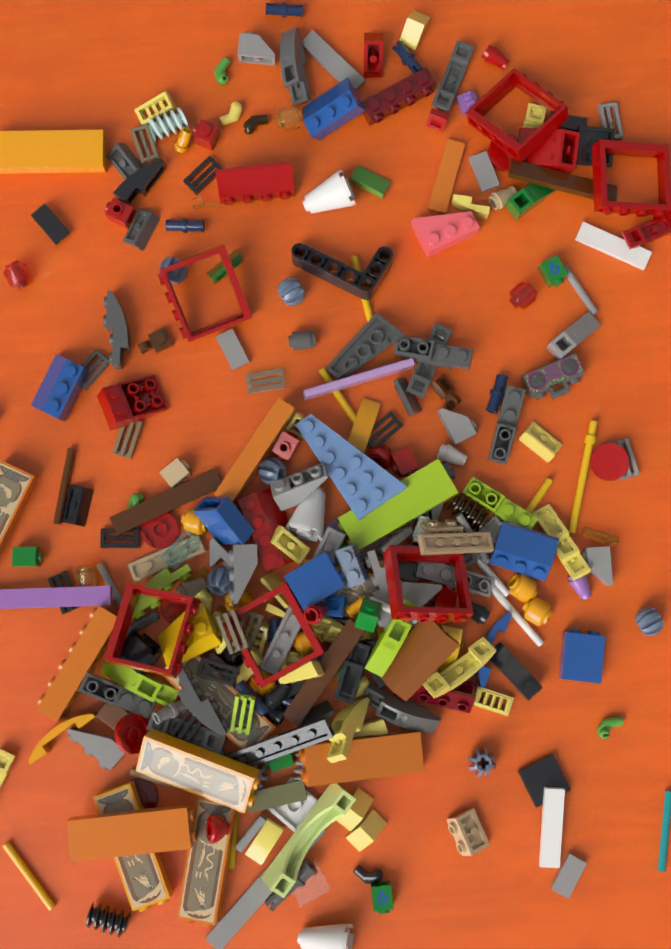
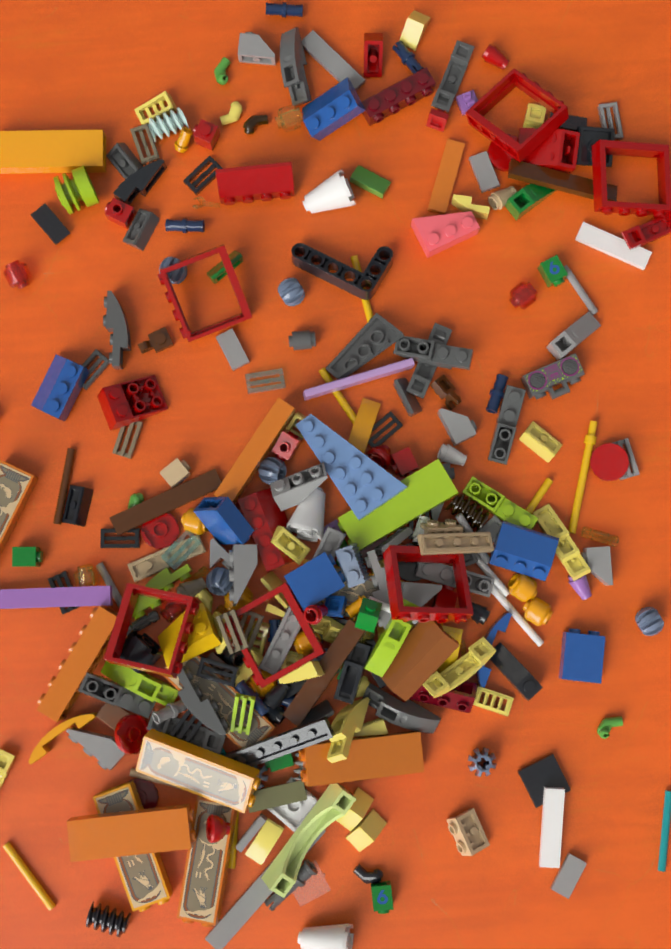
(75, 190): none -> lime wheel

